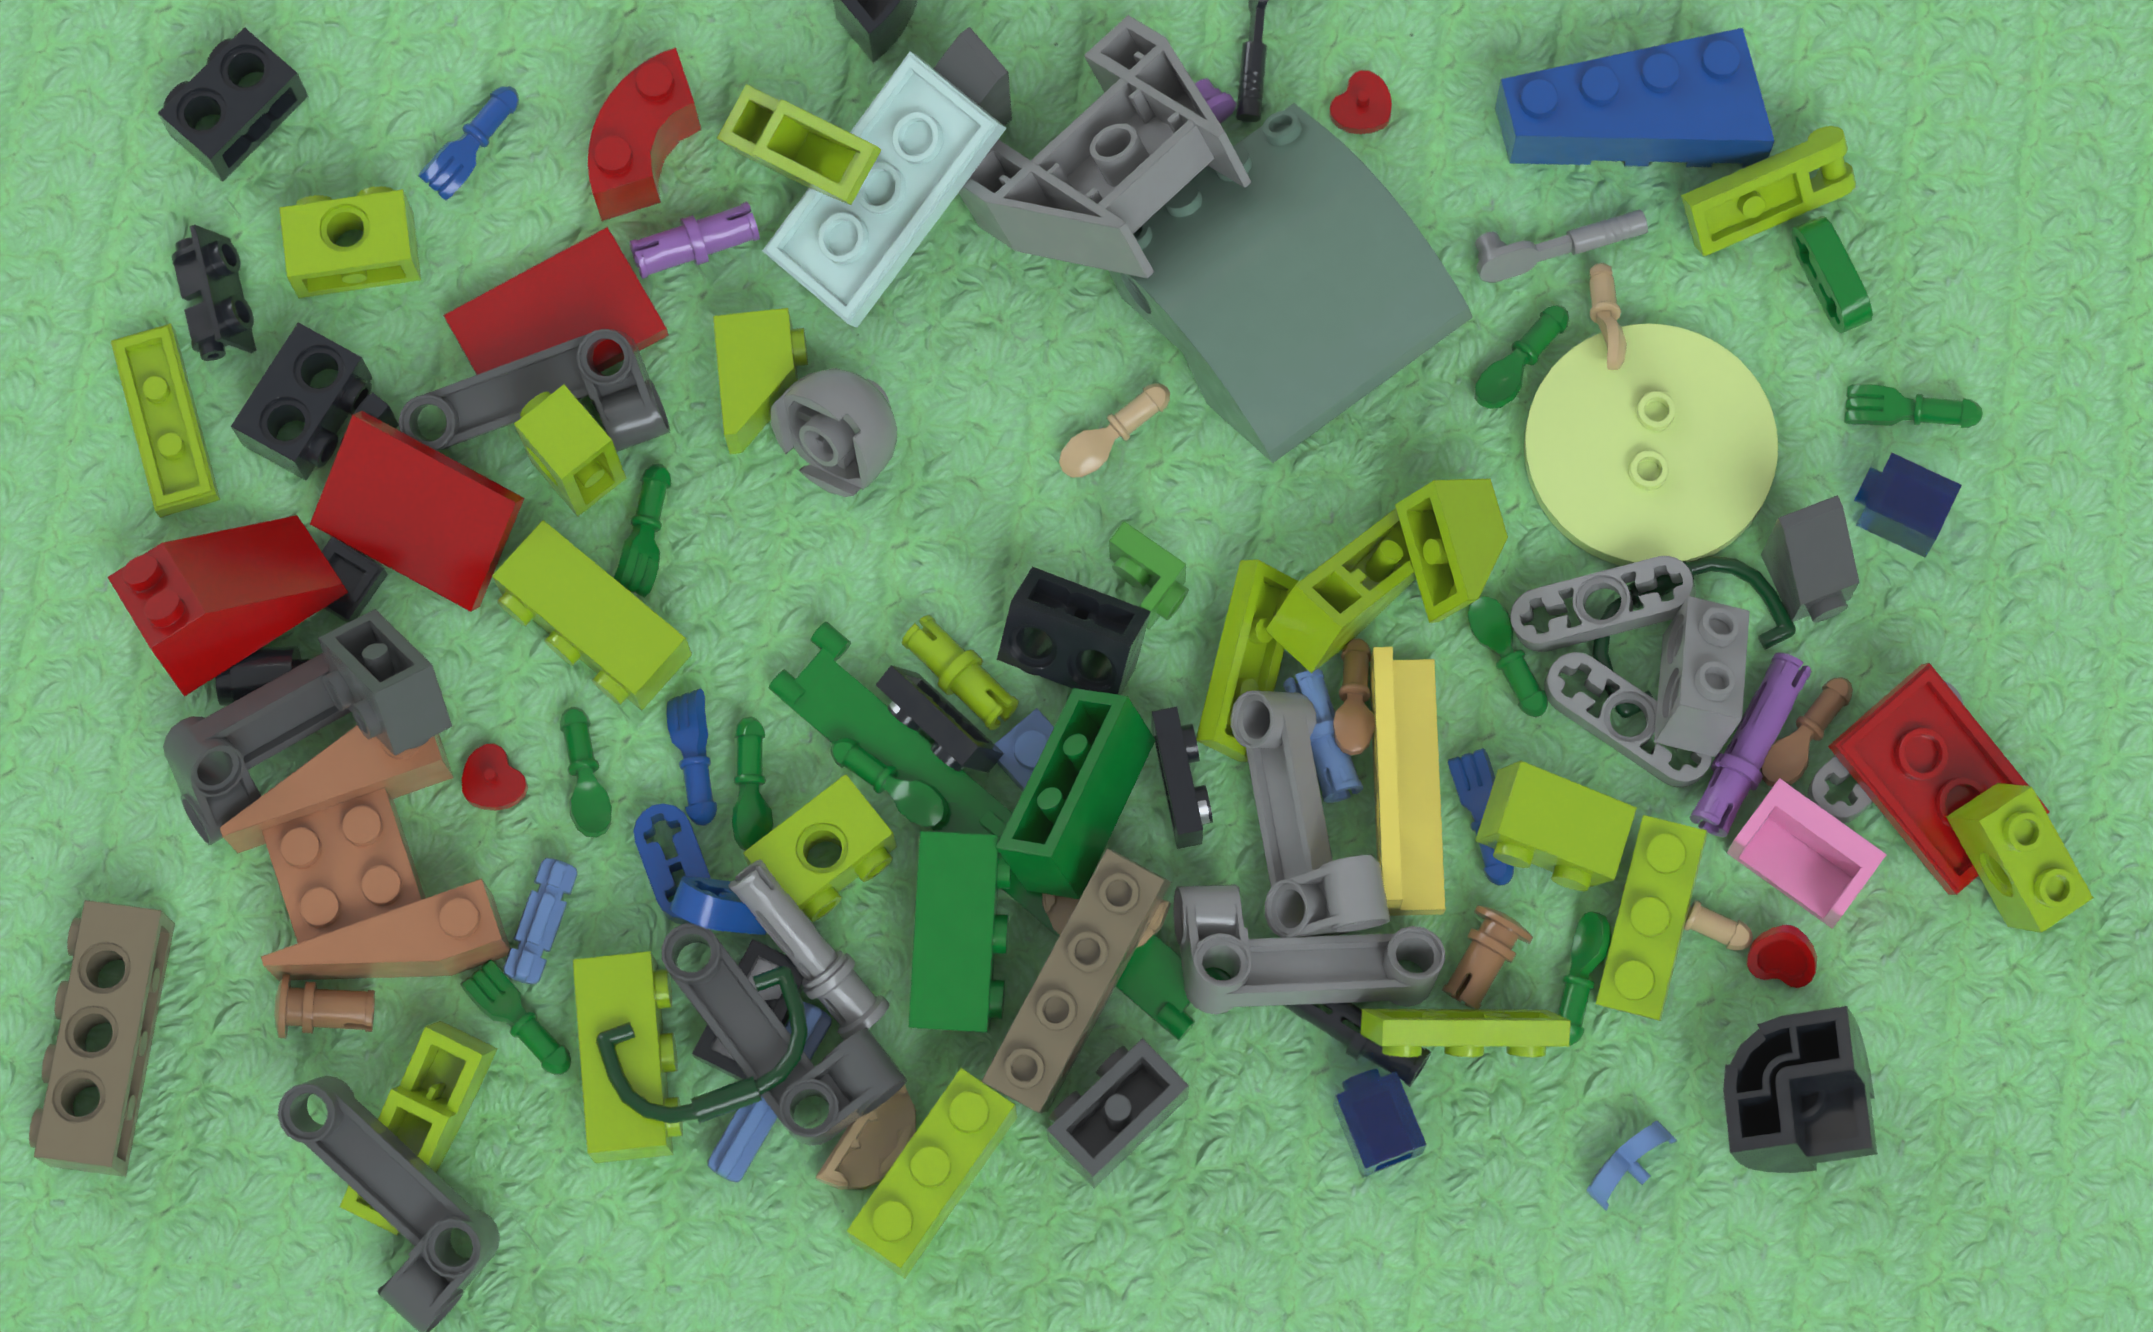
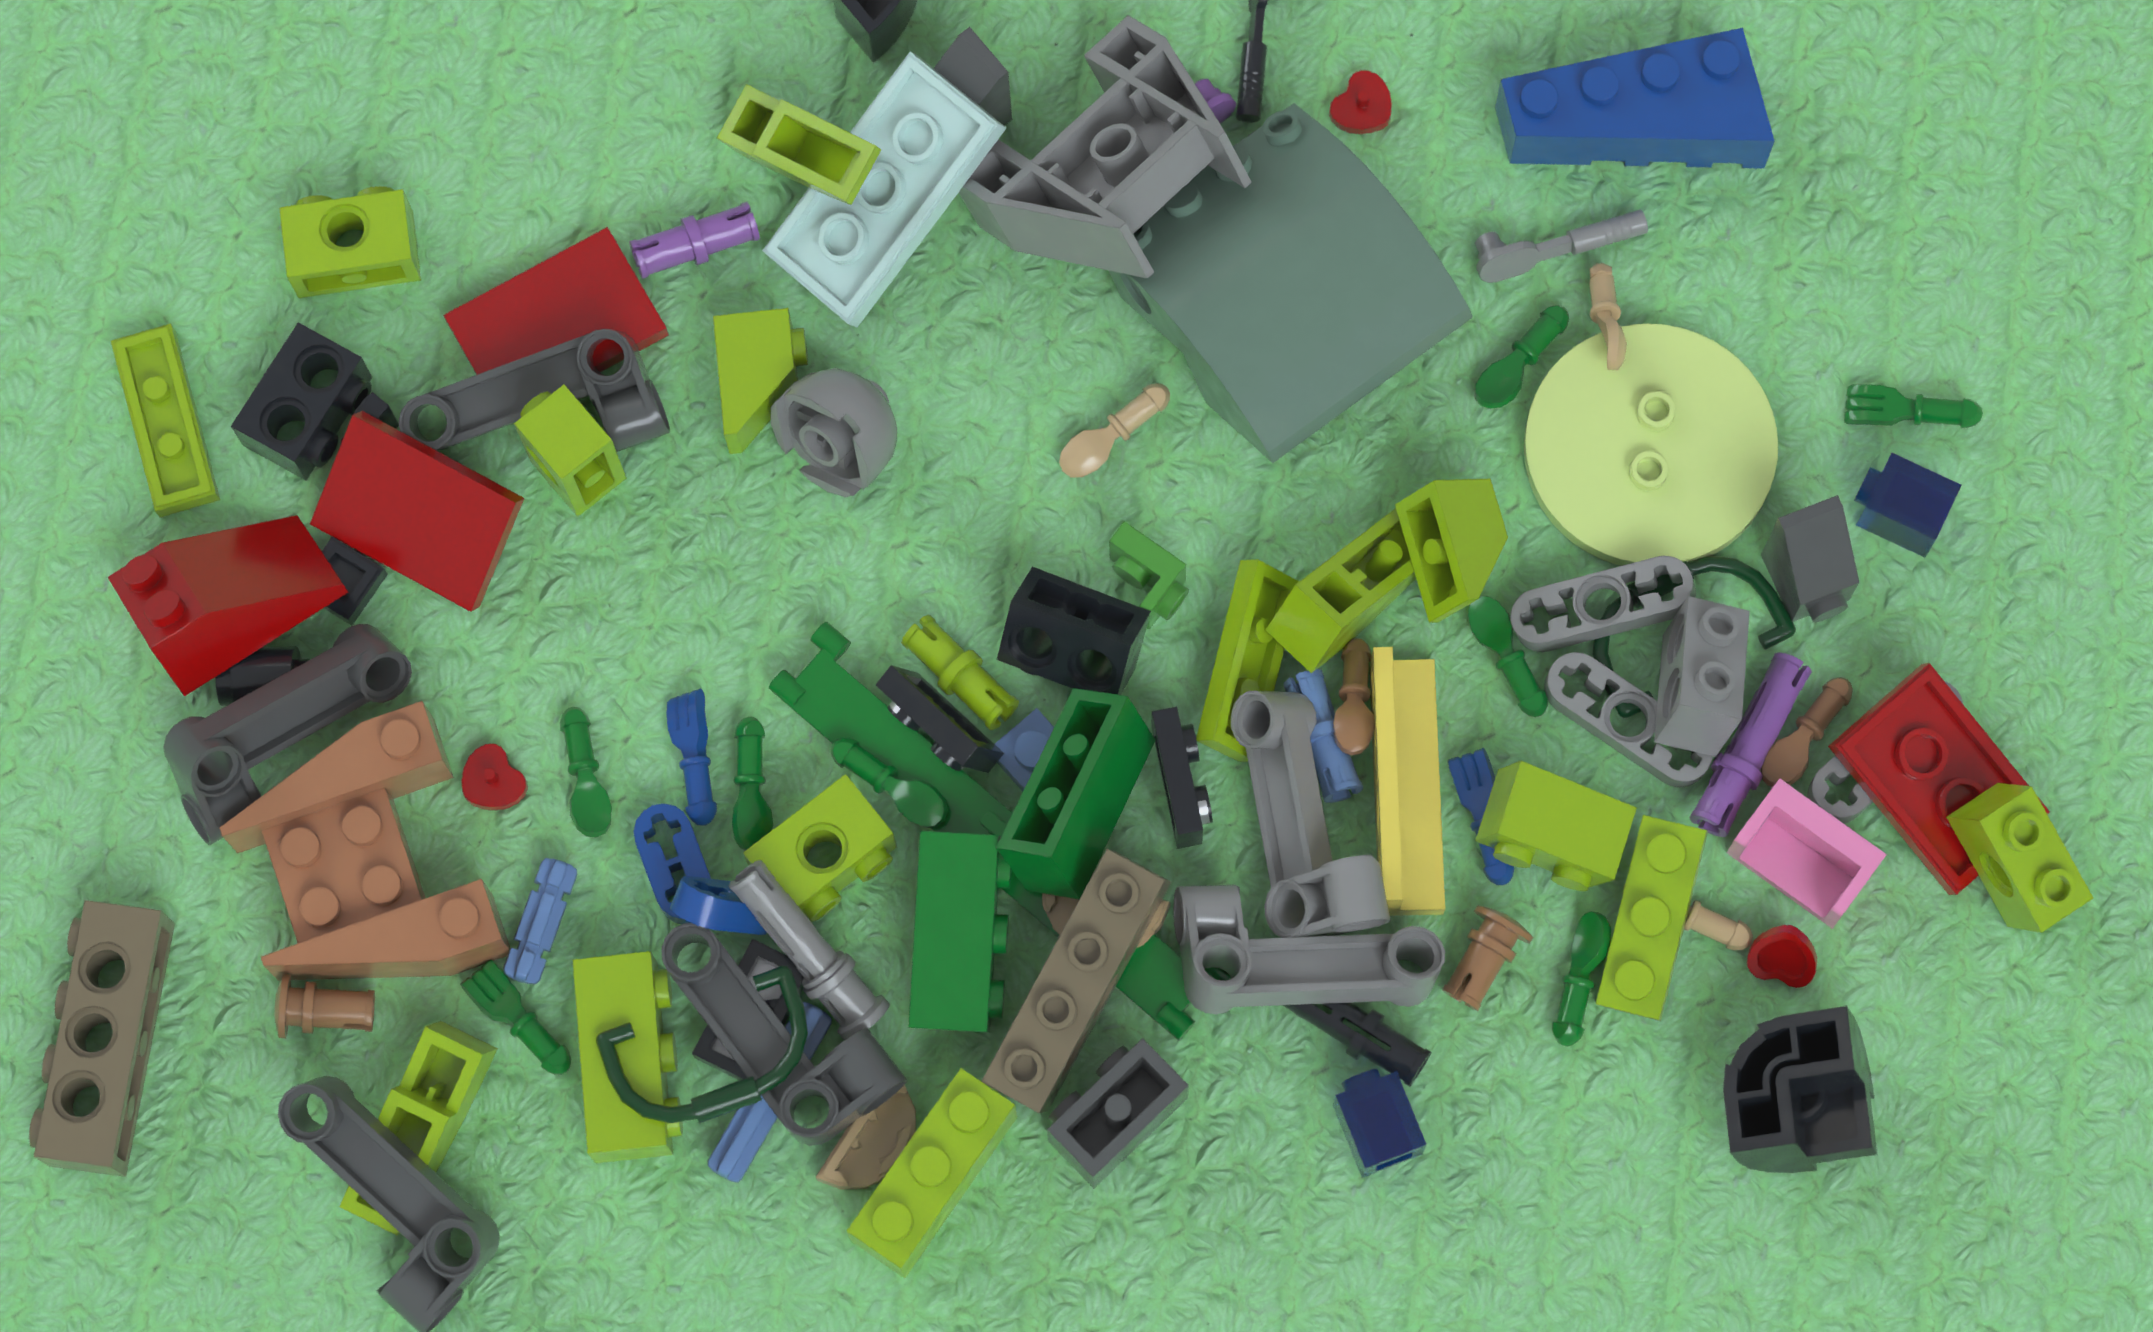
(210, 268): black hinge -> none
(245, 112): black brick -> none
(383, 683): dark grey brick -> none
(458, 158): blue piece -> none
(590, 617): lime brick -> none
(637, 132): red brick -> none
(640, 552): green piece -> none
(1465, 1030): lime plate -> none
(1626, 1160): medium blue piece -> none
(1769, 191): lime plate -> none
(1832, 274): green beam -> none

